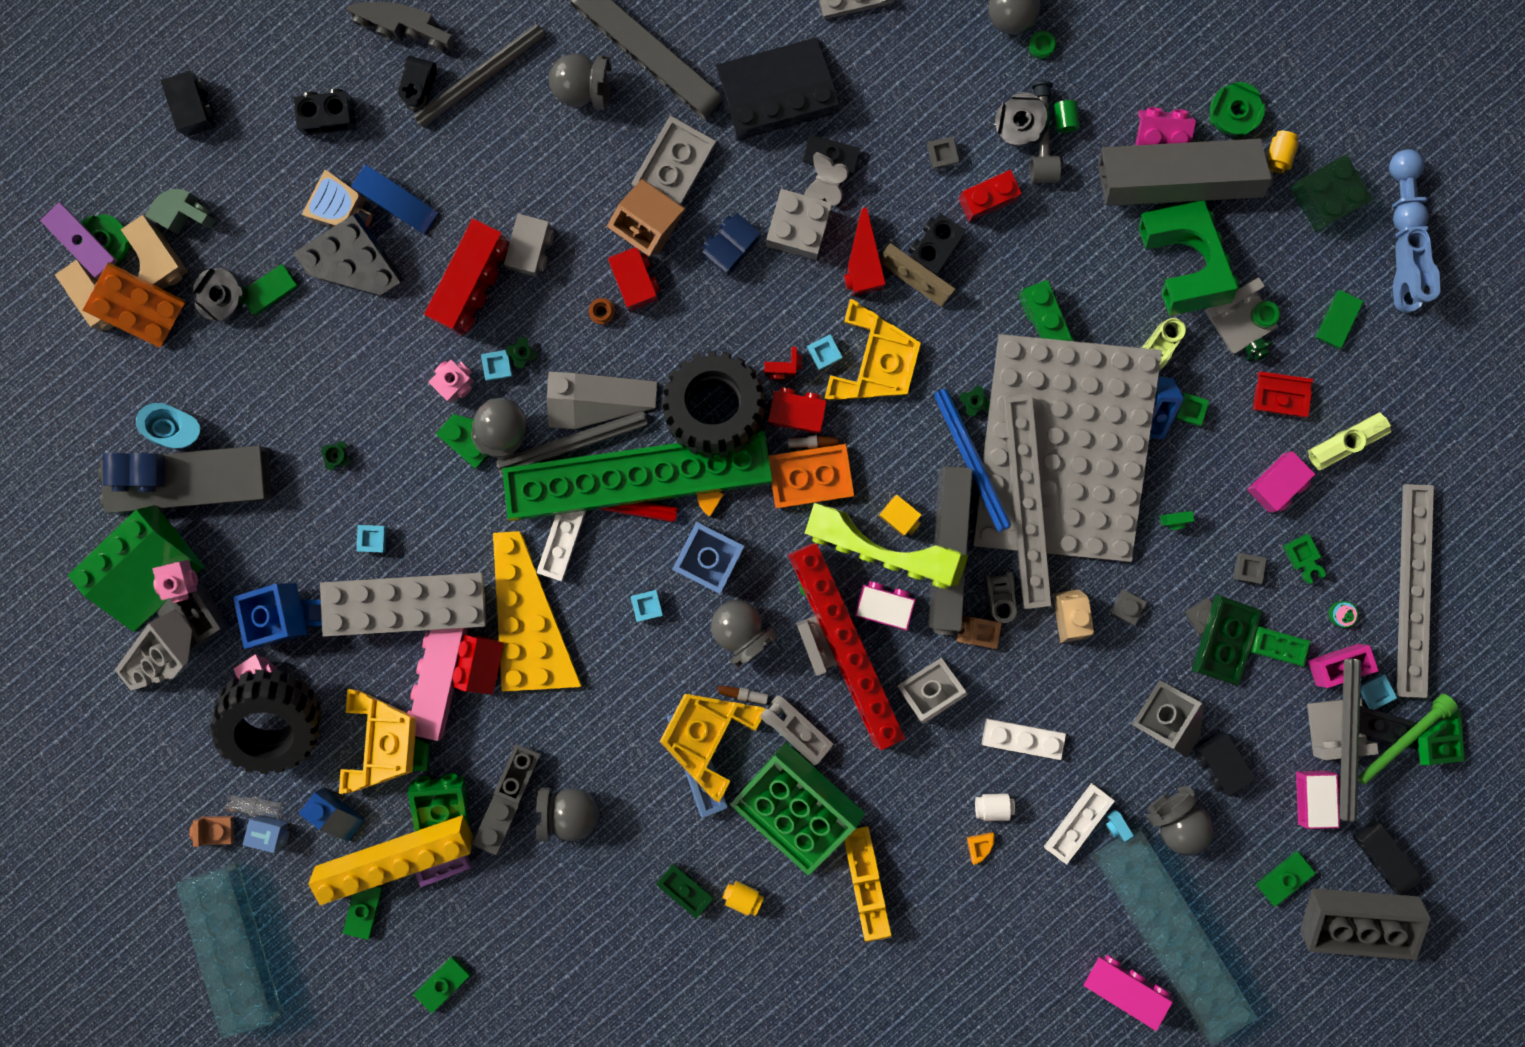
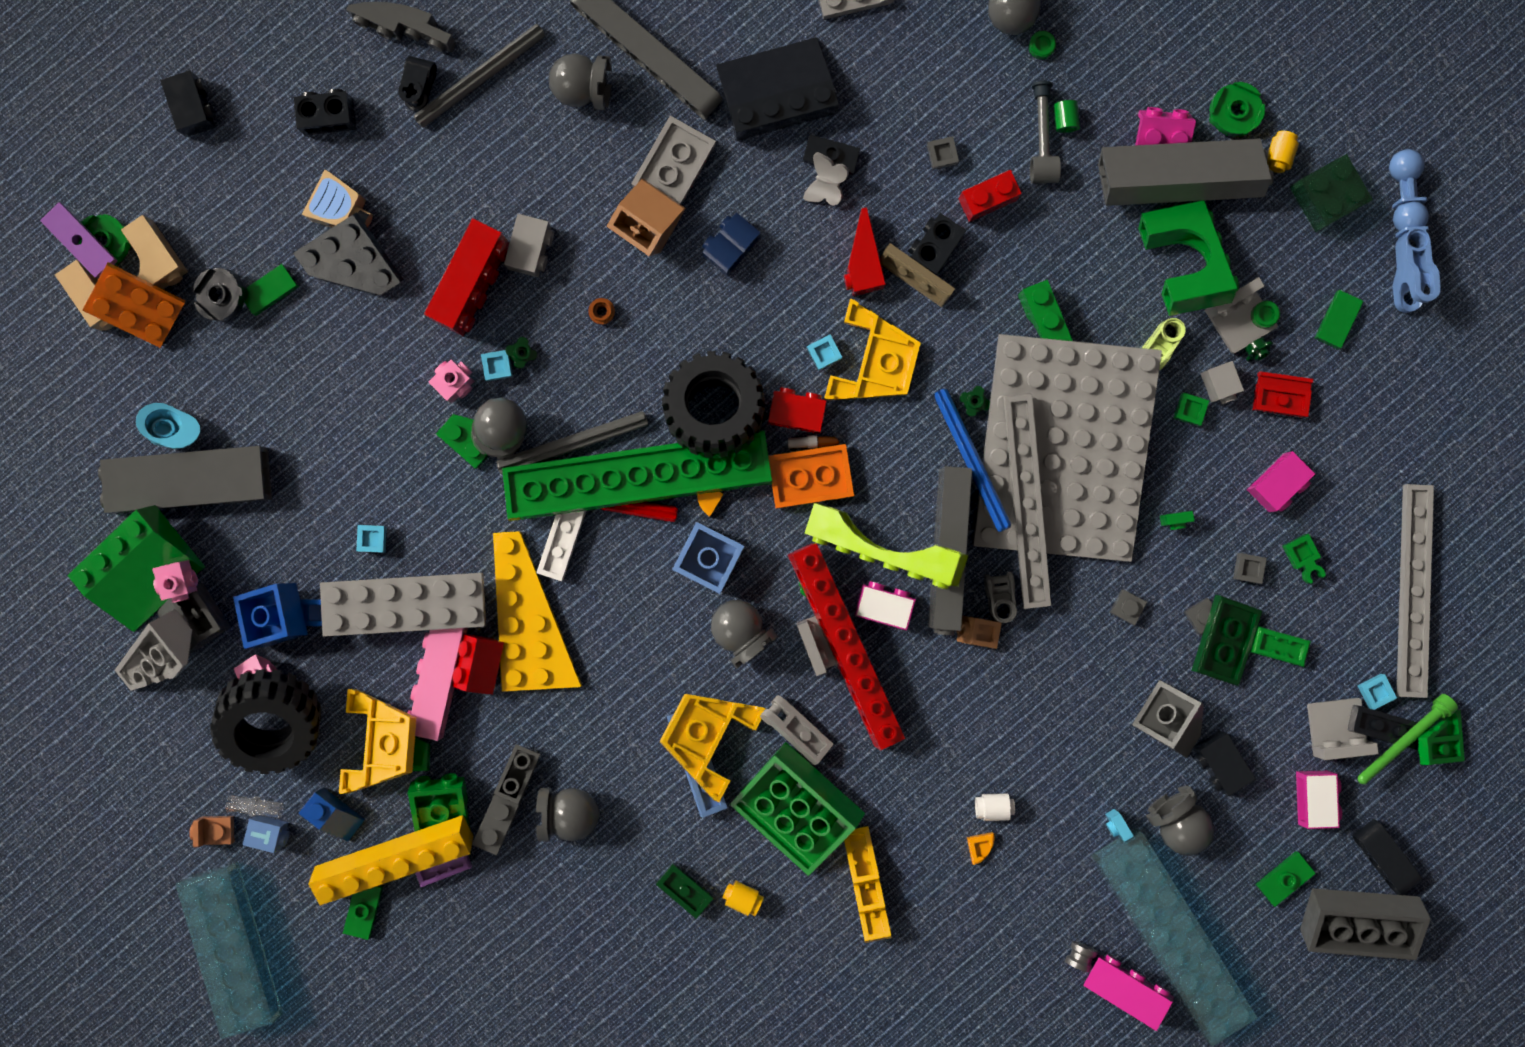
(133, 470): dark blue brick -> none
(175, 206): sand green brick -> none
(328, 455): dark green plate -> none
(394, 199): blue slope -> none
(442, 984): green plate -> none
(590, 399): light grey wedge -> none
(633, 278): red brick -> none
(646, 605): medium azure plate -> none
(743, 694): light grey piece -> none
(779, 370): red bracket -> none
(798, 224): light grey brick -> none
(900, 516): yellow brick -> none
(932, 690): light grey slope -> none
(1023, 739): white plate -> none
(1033, 130): plate -> none
(1073, 615): tan torso -> none
(1079, 823): white plate -> none
(1081, 956): none -> flat silver wheel
(1166, 405): blue slope -> none
(1222, 382): none -> light grey brick
(1329, 668): dark pink brick -> none
(1343, 614): tile -> none
(1350, 739): dark grey axle -> none
(1362, 435): yellowish green piece -> none

